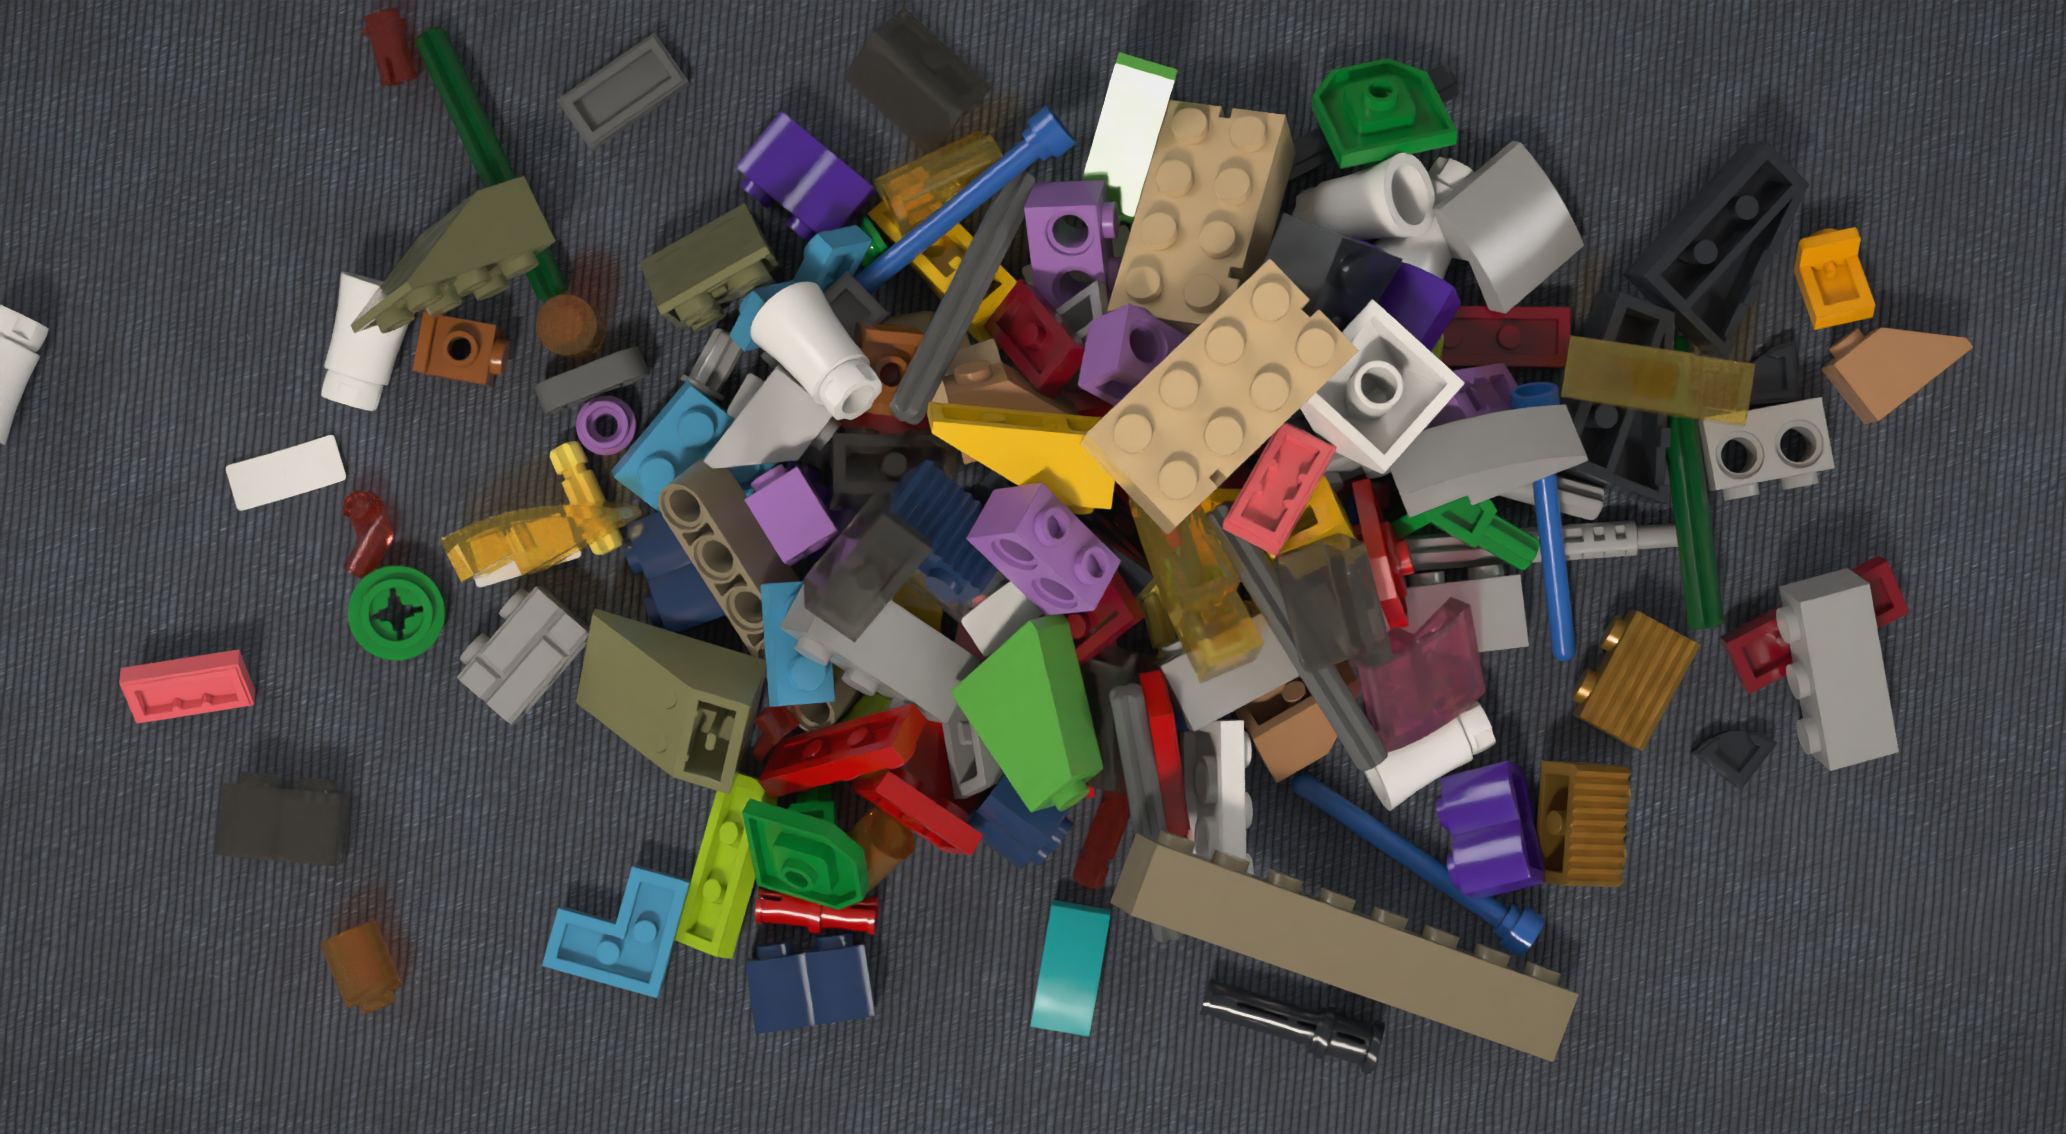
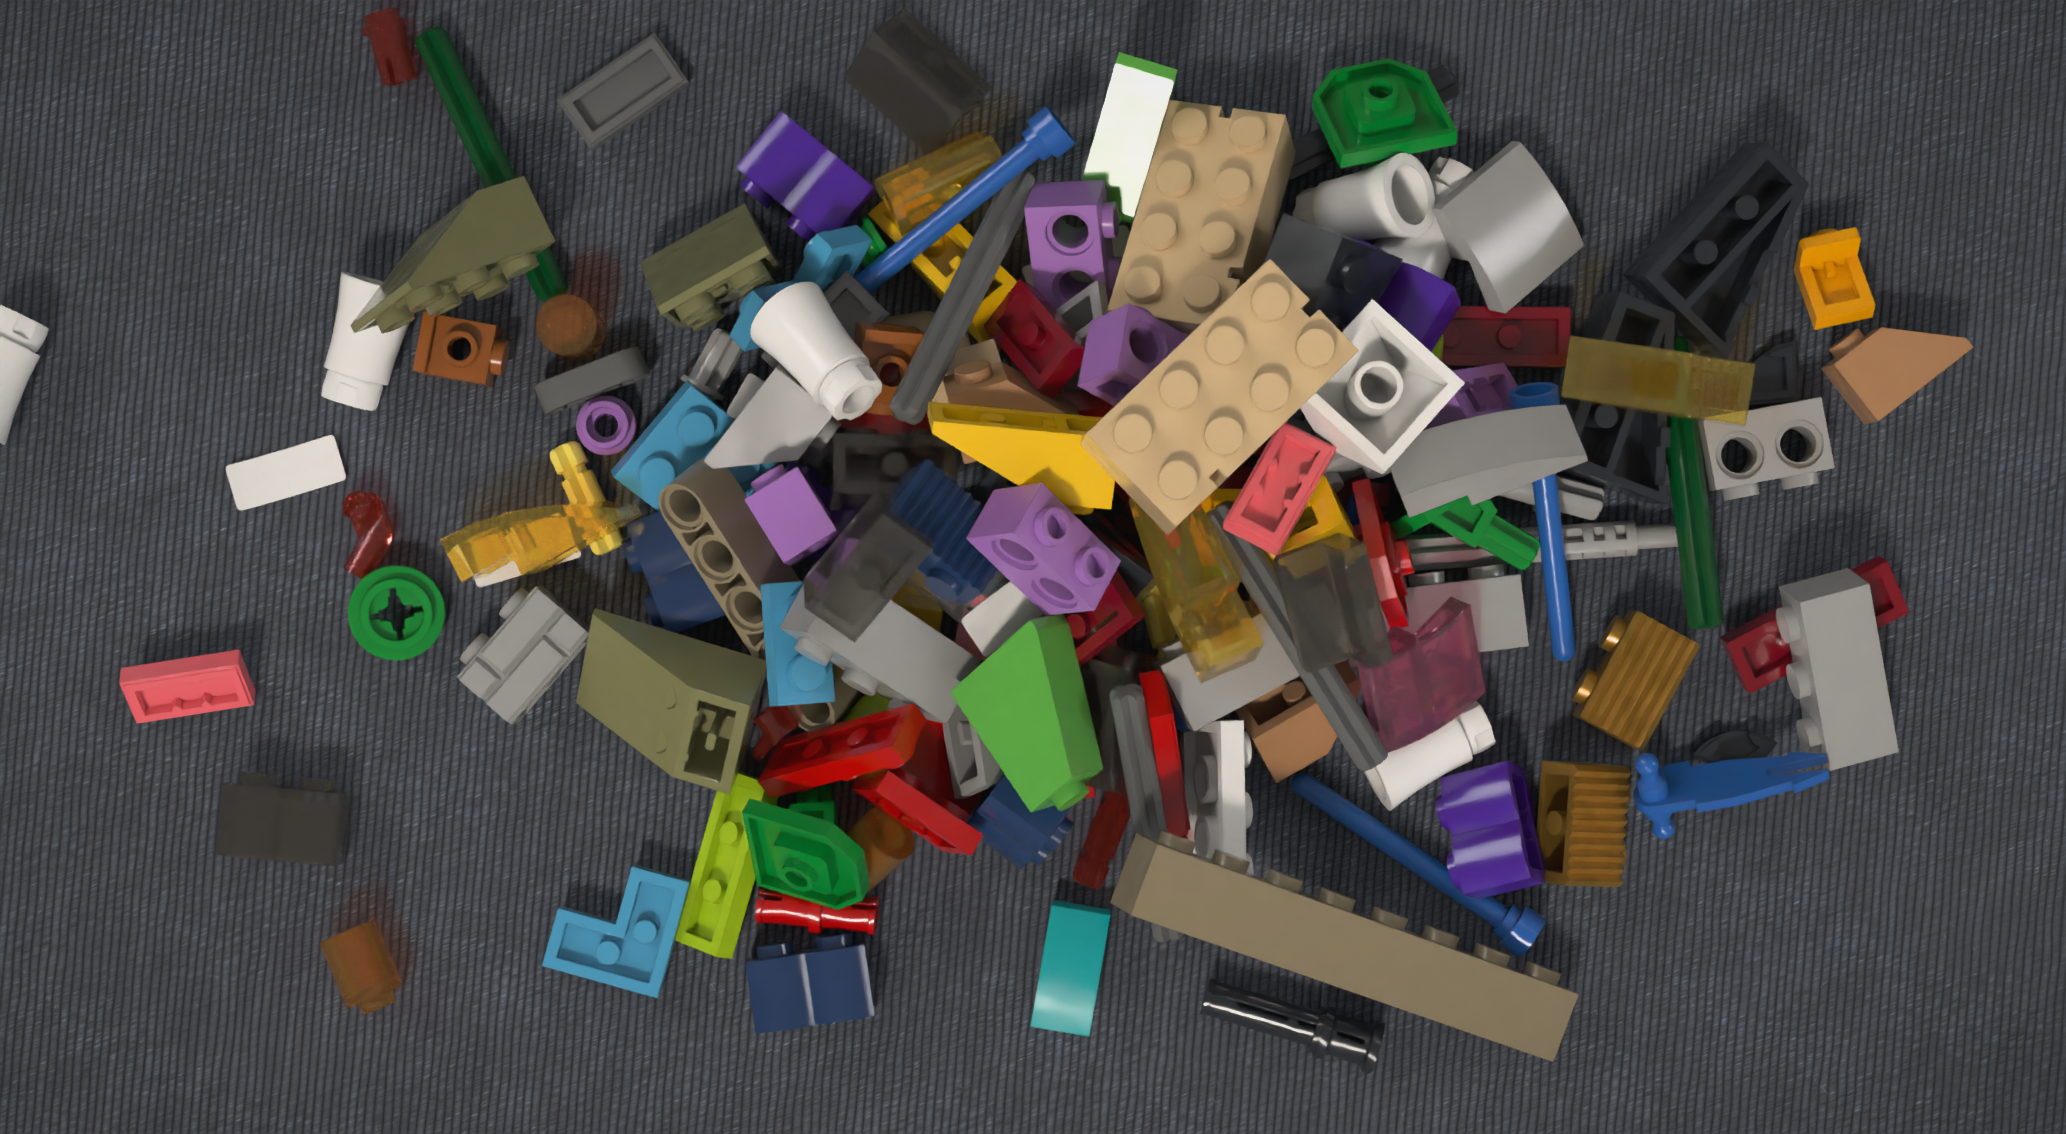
(1717, 784): none -> blue piece

